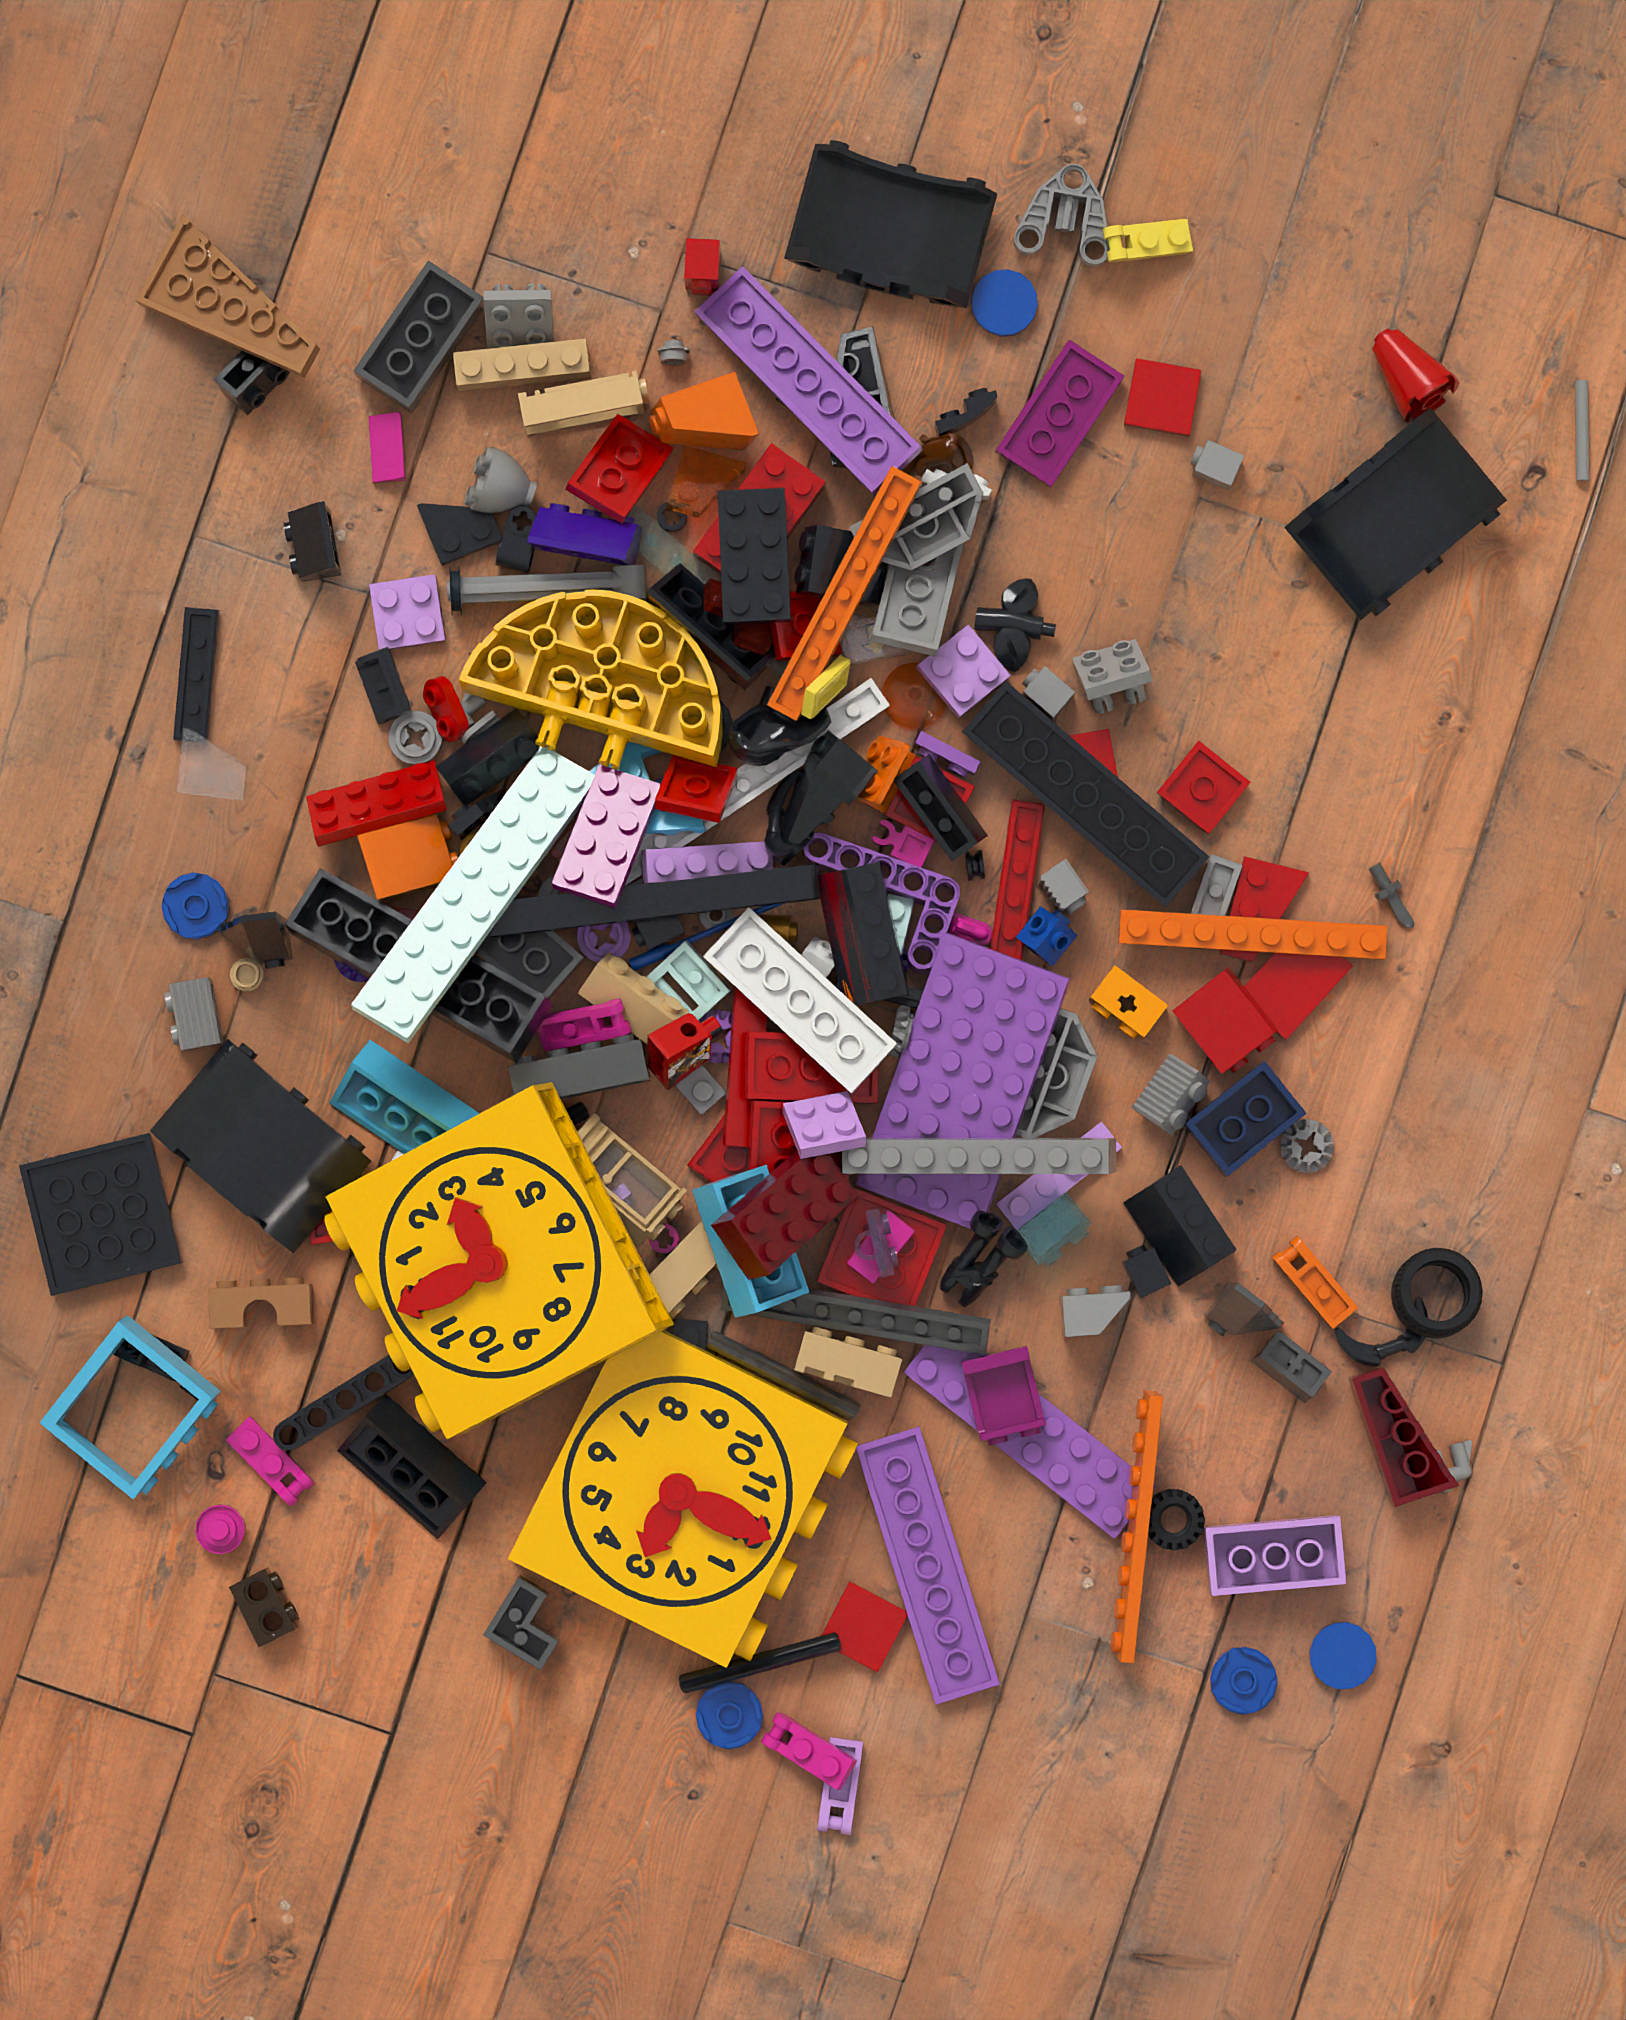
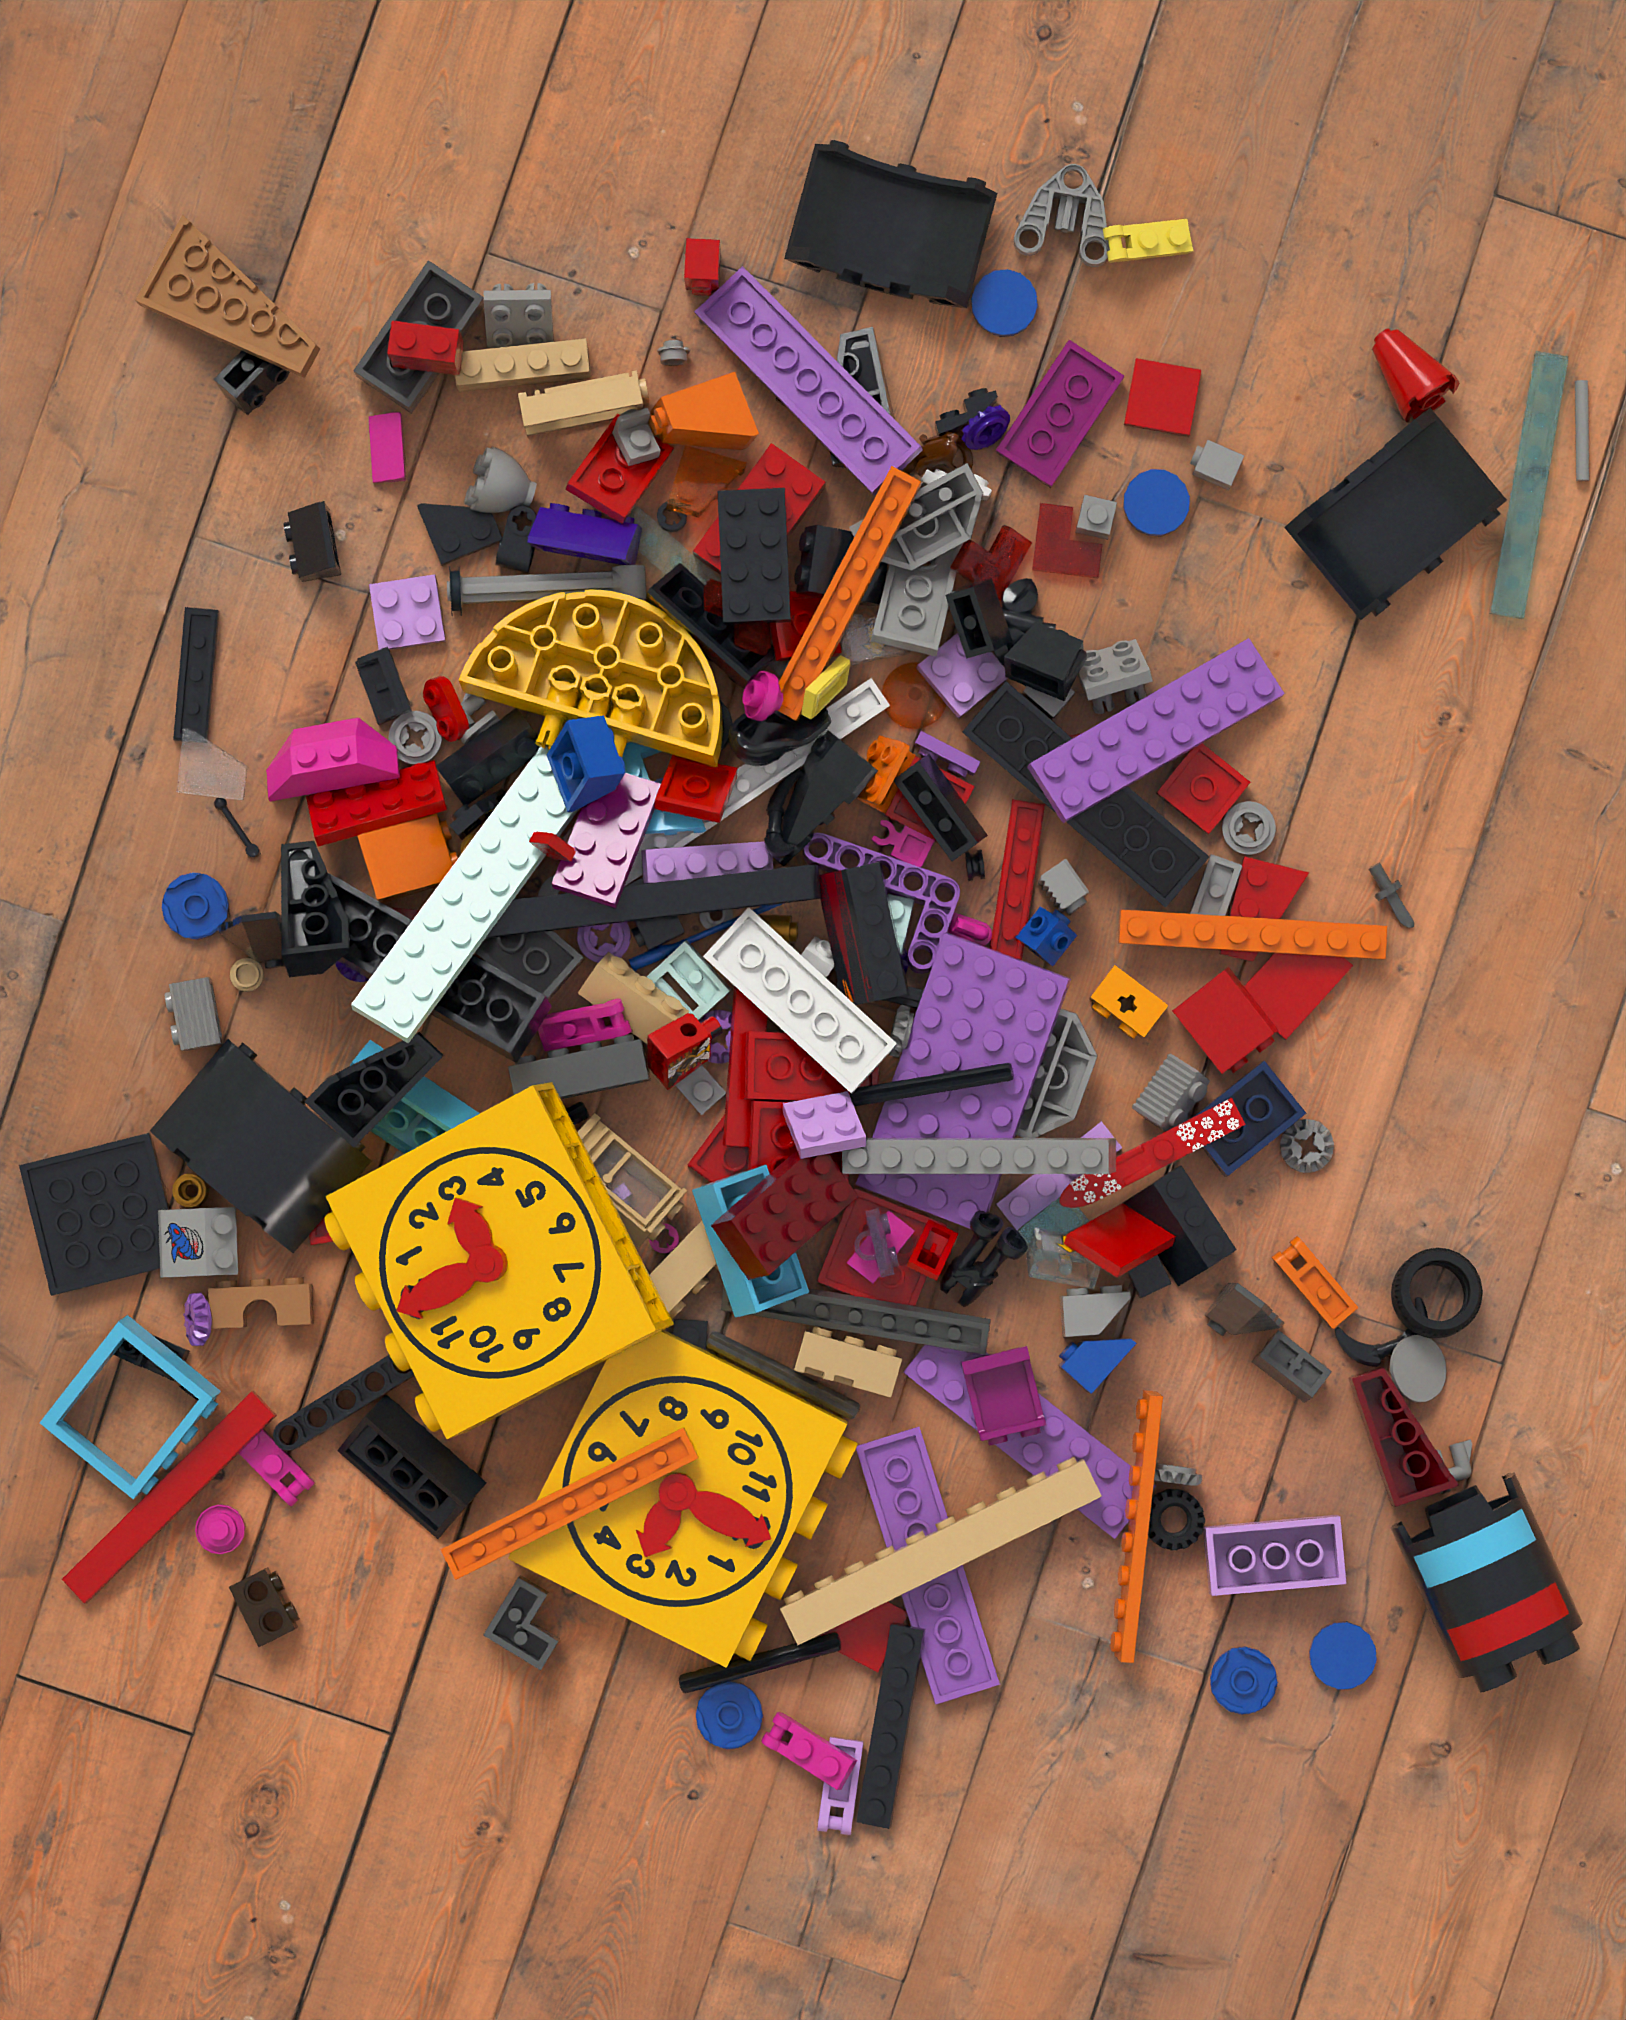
(169, 1497): none -> red tile
(180, 1190): none -> pearl gold brick
(197, 1319): none -> medium lavender gear
(198, 1242): none -> light grey slope
(251, 849): none -> black hinge
(312, 917): none -> black wedge
(331, 759): none -> dark pink wedge
(366, 1091): none -> black wedge
(425, 347): none -> red brick
(552, 846): none -> red tile
(569, 1503): none -> orange plate
(585, 761): none -> blue slope
(635, 436): none -> light grey bracket
(762, 696): none -> dark pink plate
(890, 1725): none -> black plate
(932, 1084): none -> black axle
(932, 1250): none -> red slope
(940, 1551): none -> tan brick
(978, 618): none -> black brick
(986, 427): none -> dark purple gear
(998, 563): none -> clear red plate
(1046, 660): none -> black torso
(1054, 1261): none -> clear brick
(1056, 552): none -> clear red plate
(1094, 1360): none -> blue slope
(1096, 517): none -> light grey brick
(1119, 1240): none -> red tile
(1155, 730): none -> medium lavender plate
(1155, 1154): none -> red piece
(1156, 502): none -> blue tile
(1177, 1475): none -> light grey gear
(1253, 813): none -> light grey gear
(1418, 1368): none -> light grey piece
(1490, 1584): none -> black brick
(1529, 485): none -> clear light blue tile

